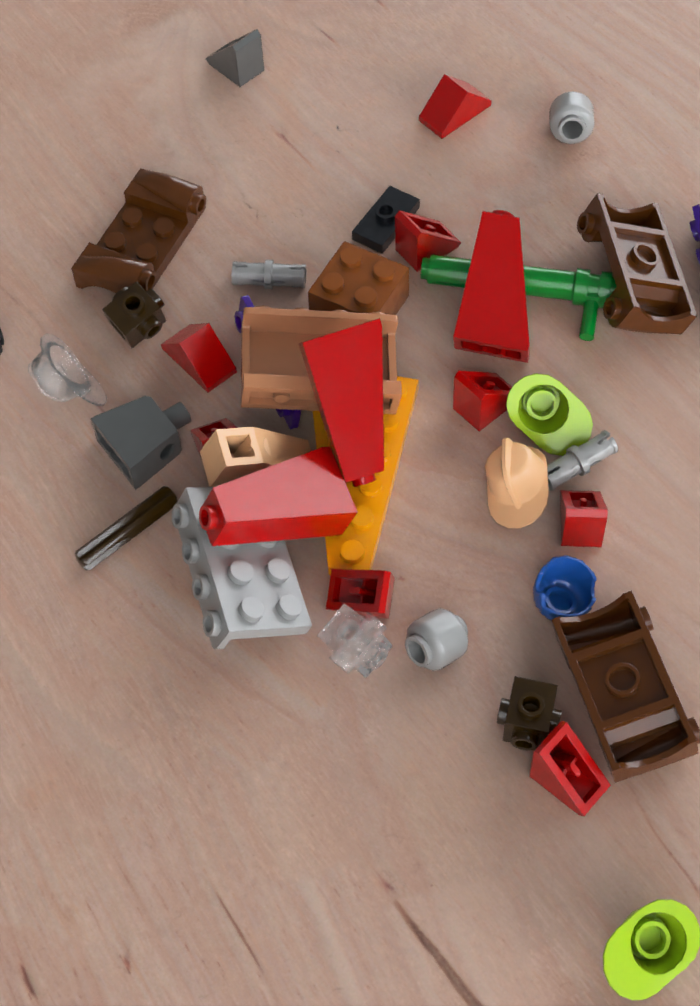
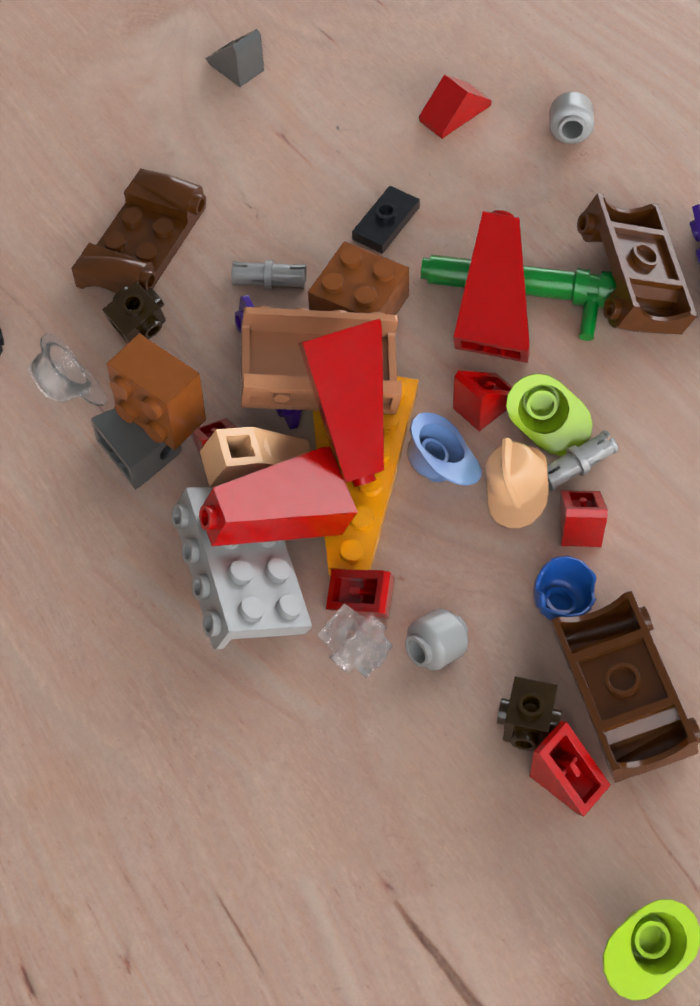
(126, 528): dark brown axle -> none
(156, 392): none -> dark orange brick
(200, 355): red slope -> none
(421, 237): red slope -> none
(440, 451): none -> medium blue piece

